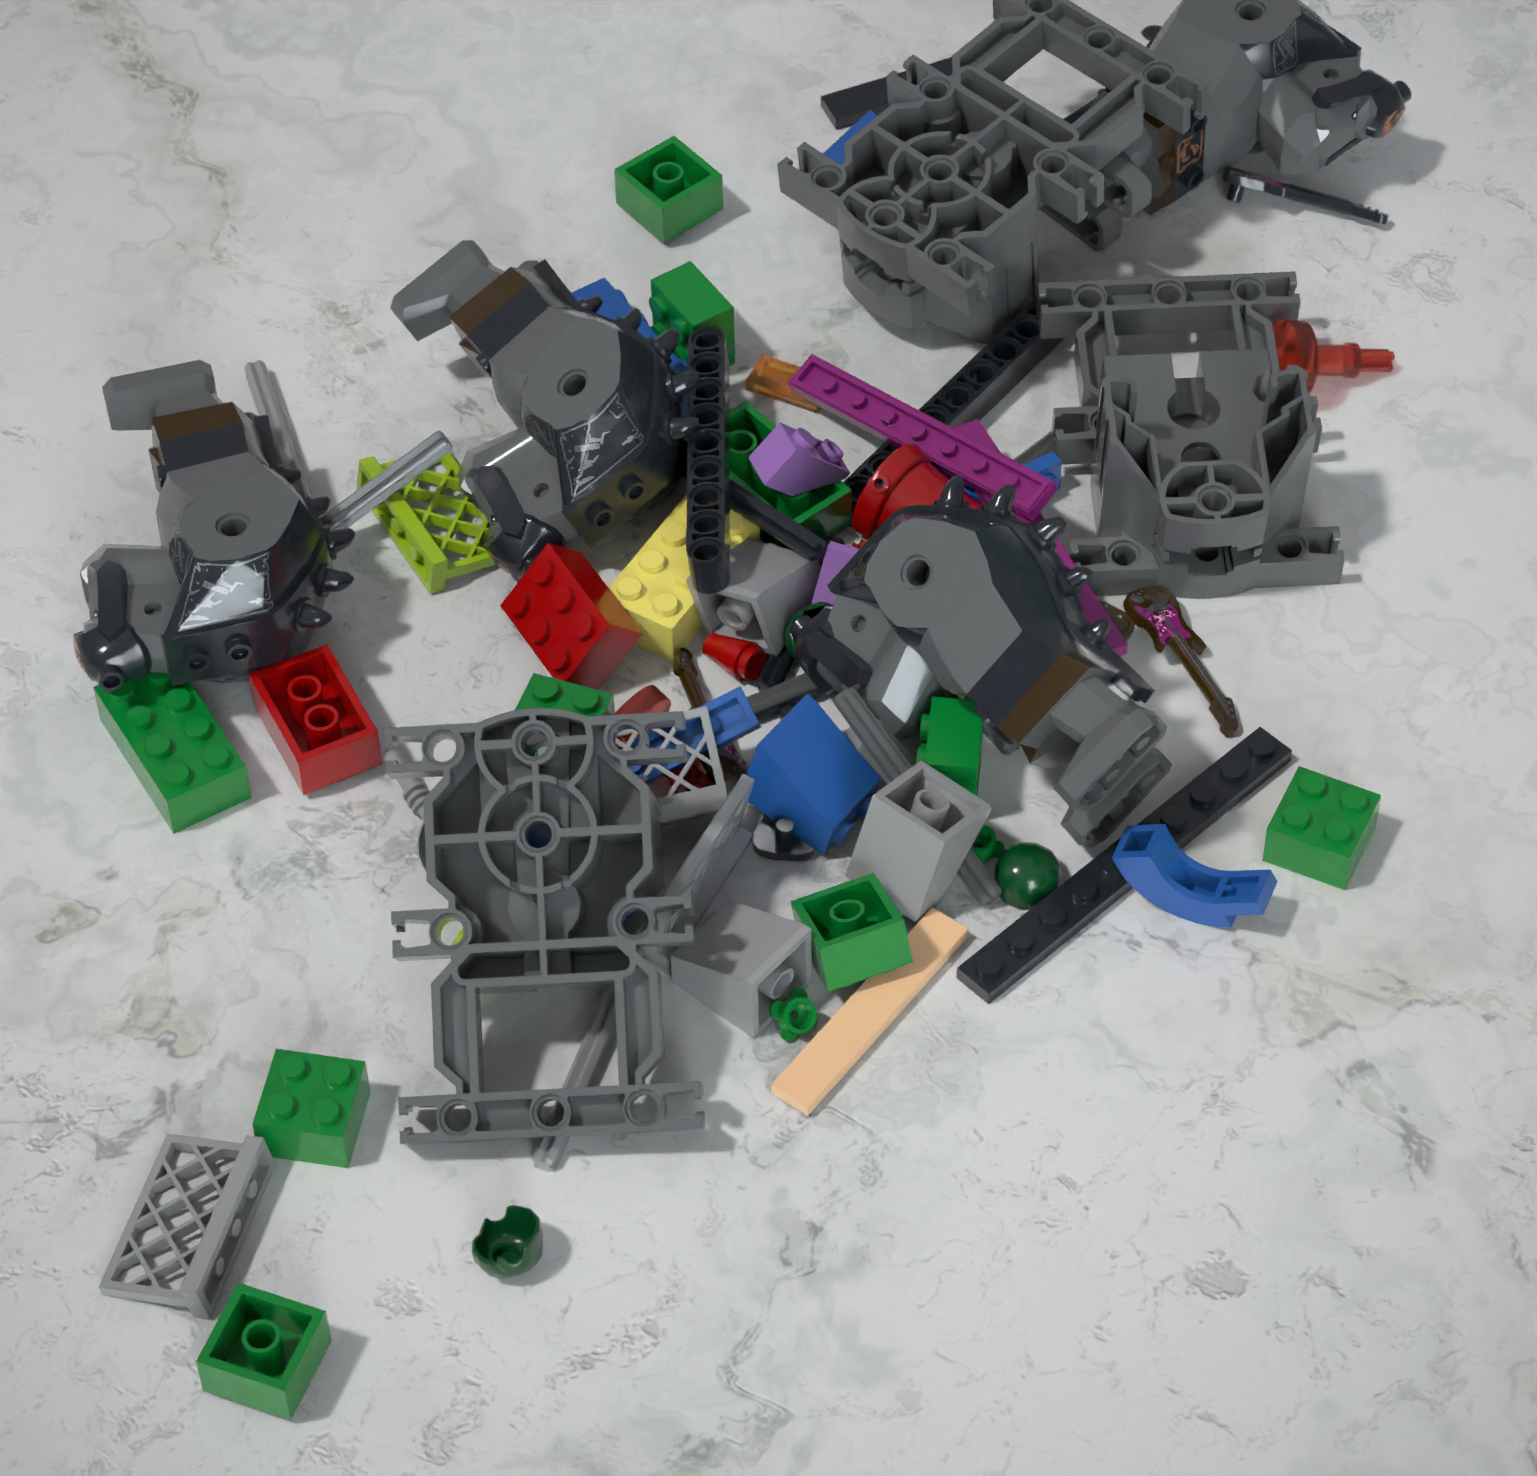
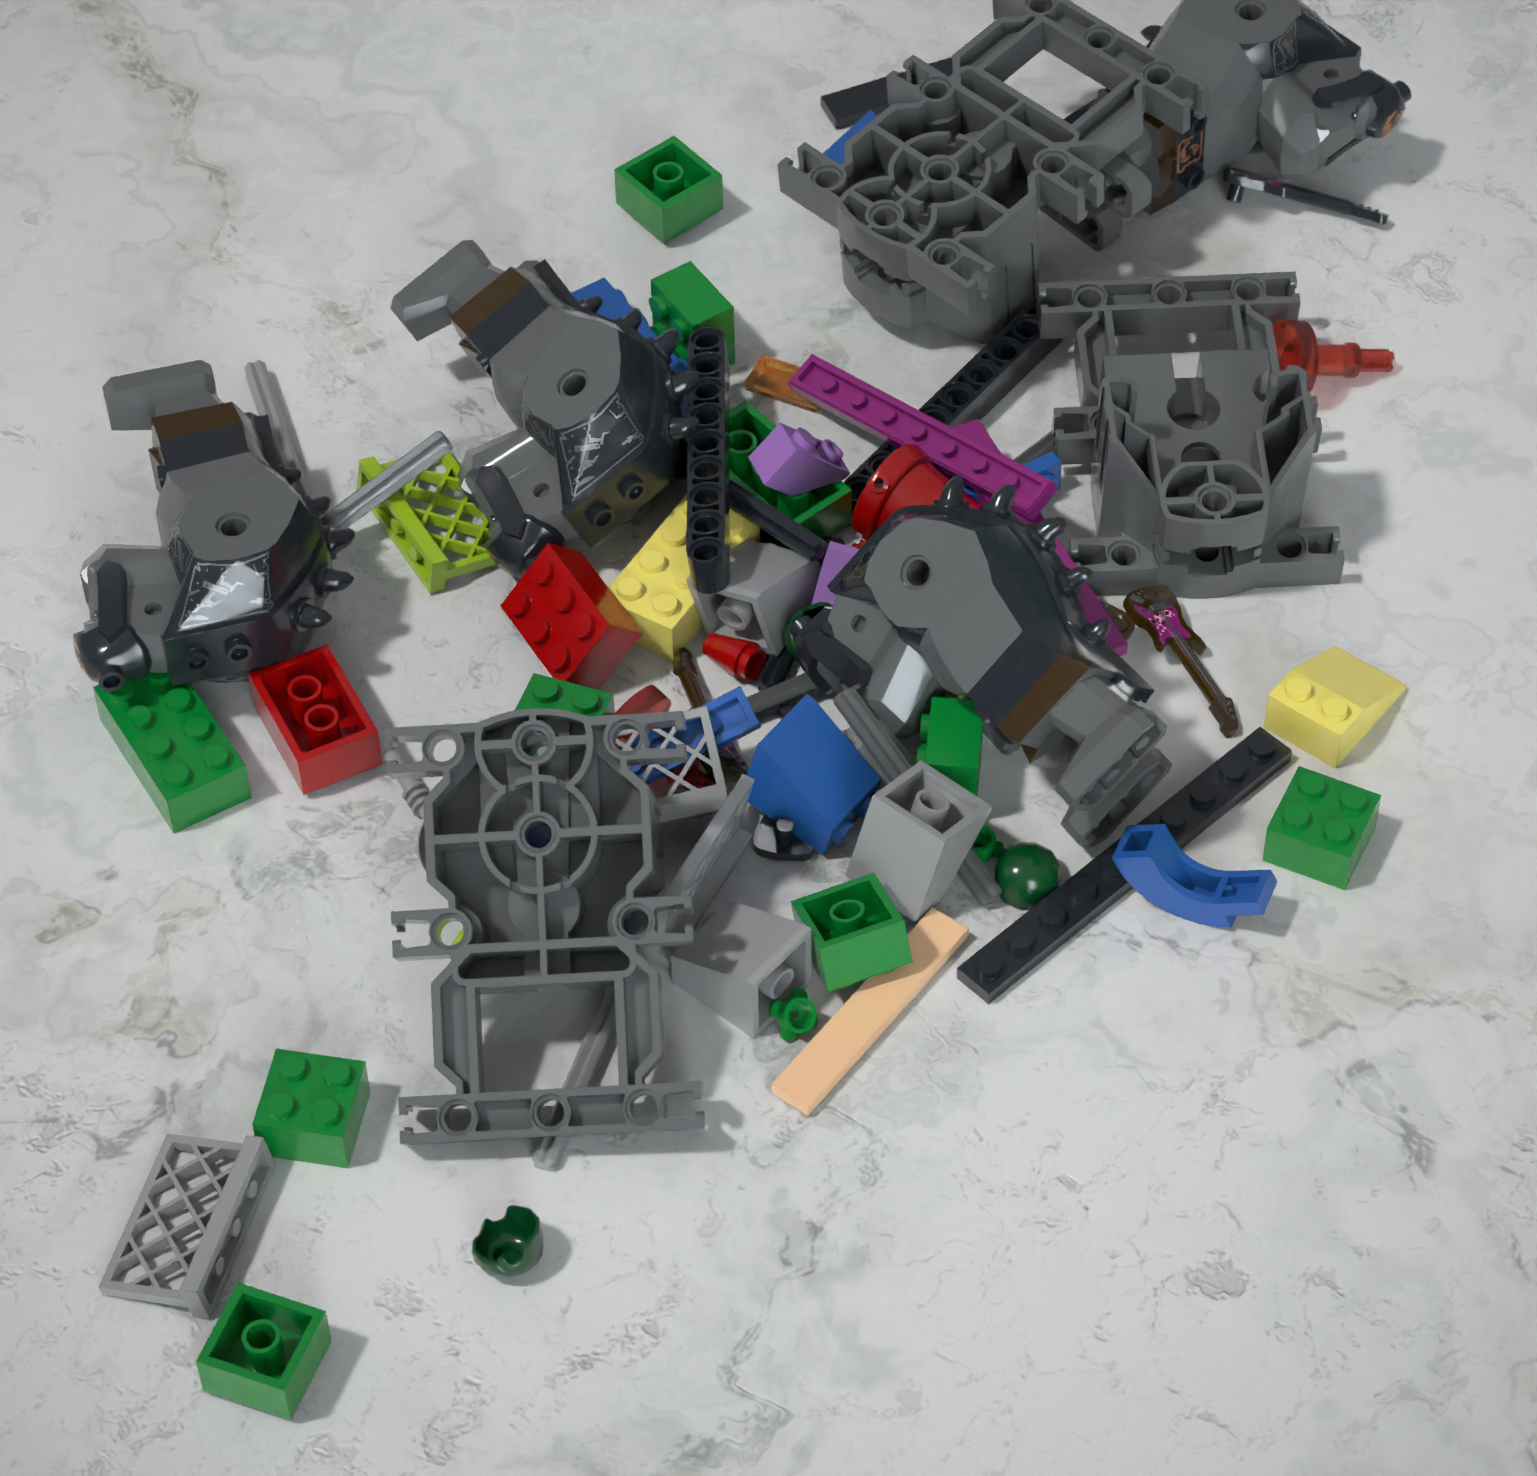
(1330, 704): none -> light yellow slope

